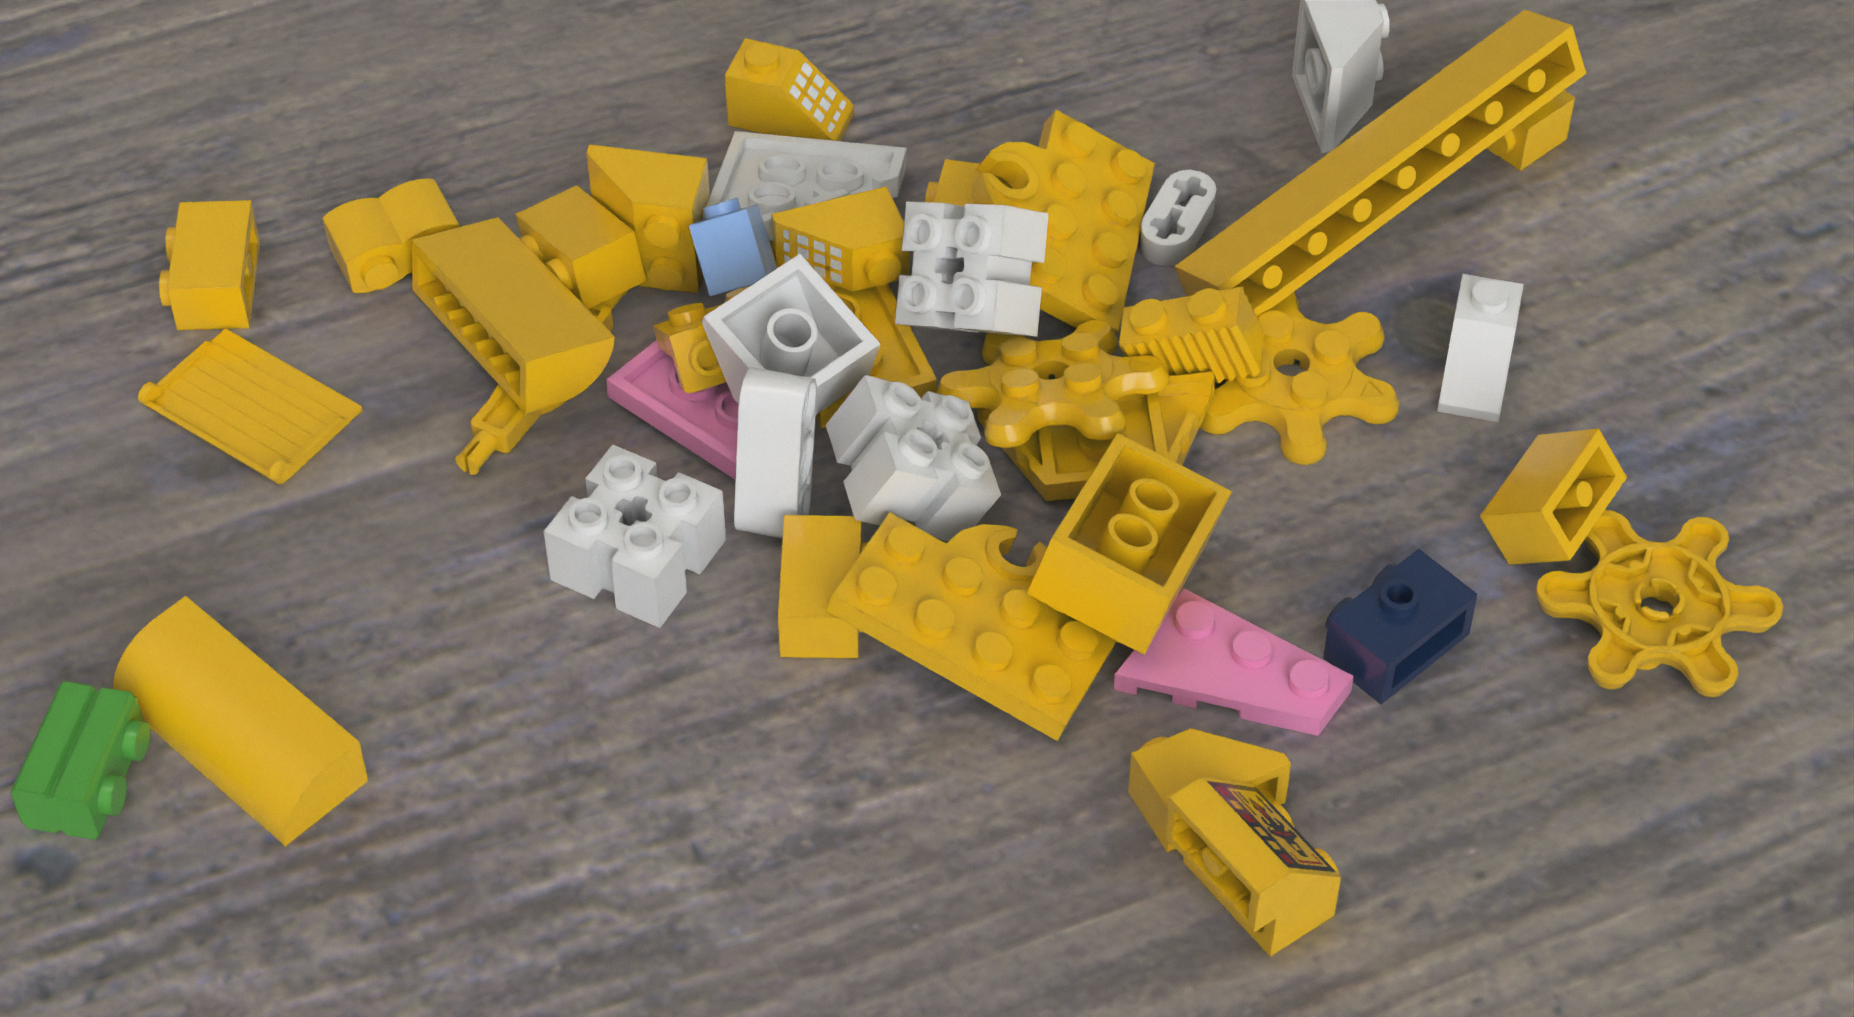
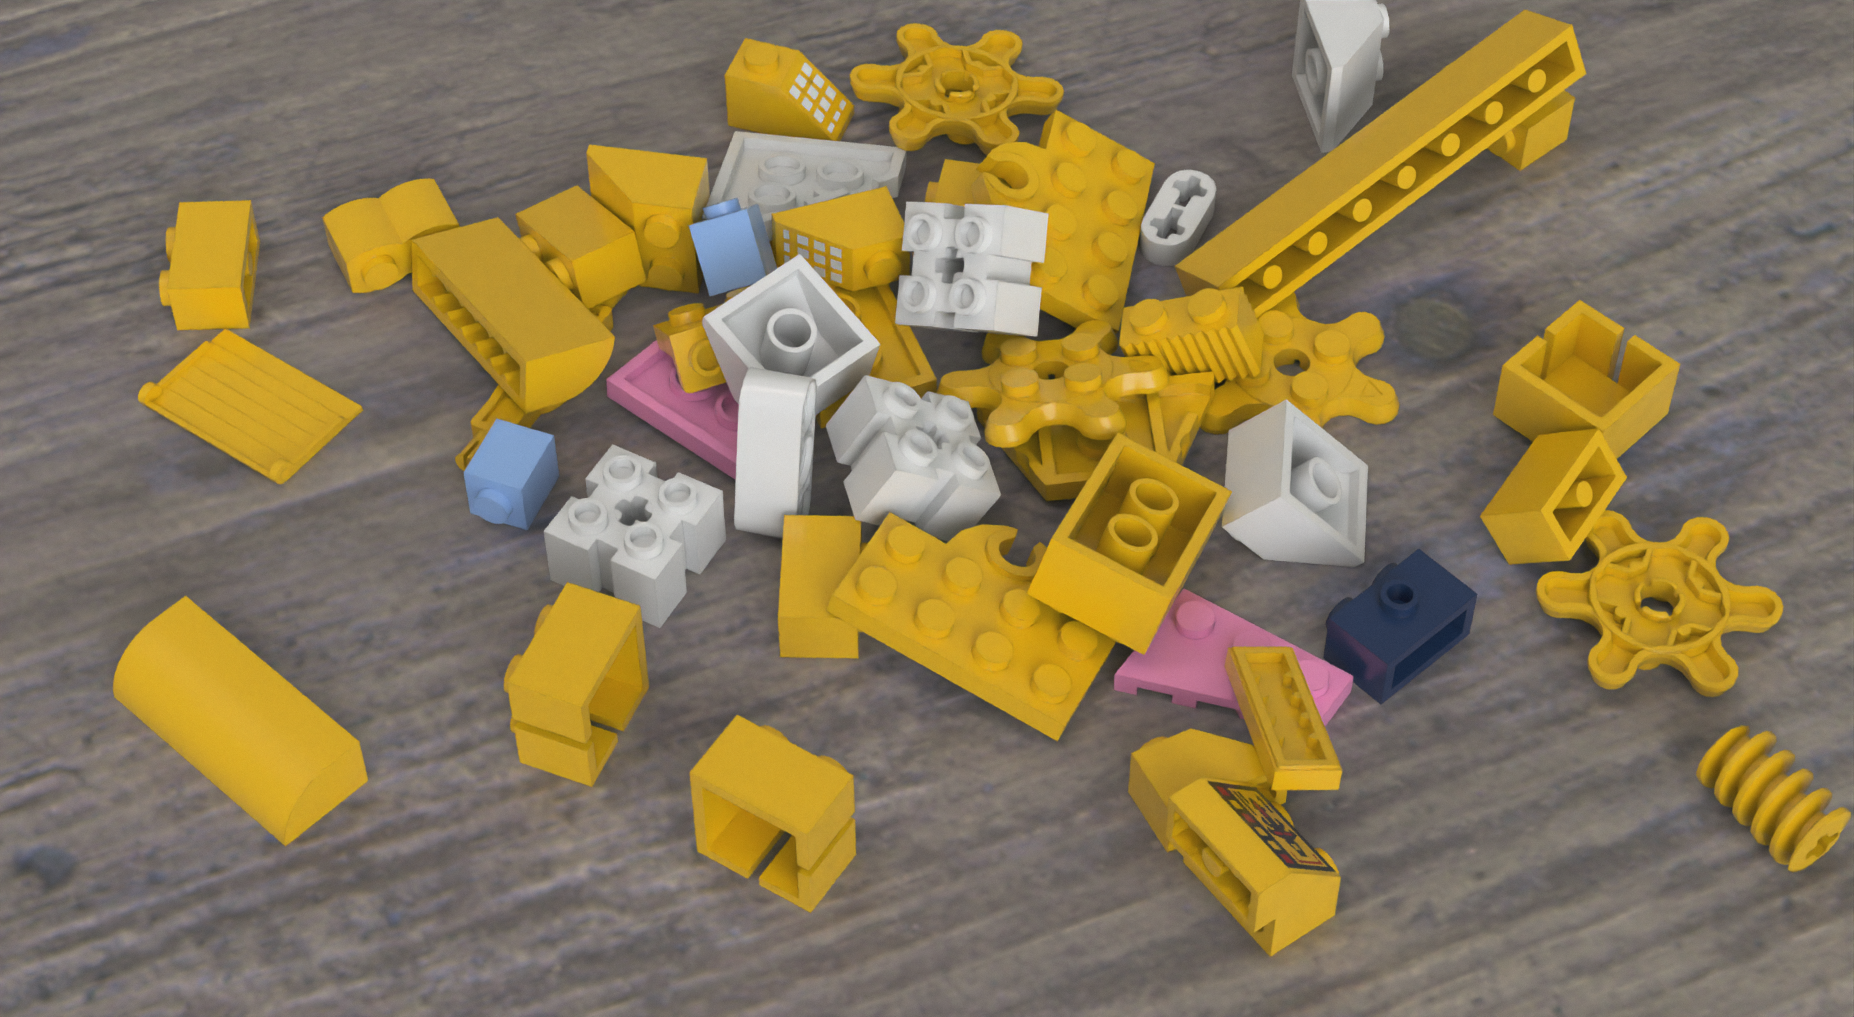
(80, 760): bright green brick -> none
(511, 474): none -> light blue brick
(577, 669): none -> yellow piece
(756, 789): none -> yellow piece
(939, 69): none -> yellow plate
(1282, 719): none -> yellow plate
(1295, 490): none -> white slope
(1480, 347): white slope -> none
(1569, 385): none -> yellow piece
(1770, 799): none -> yellow piece

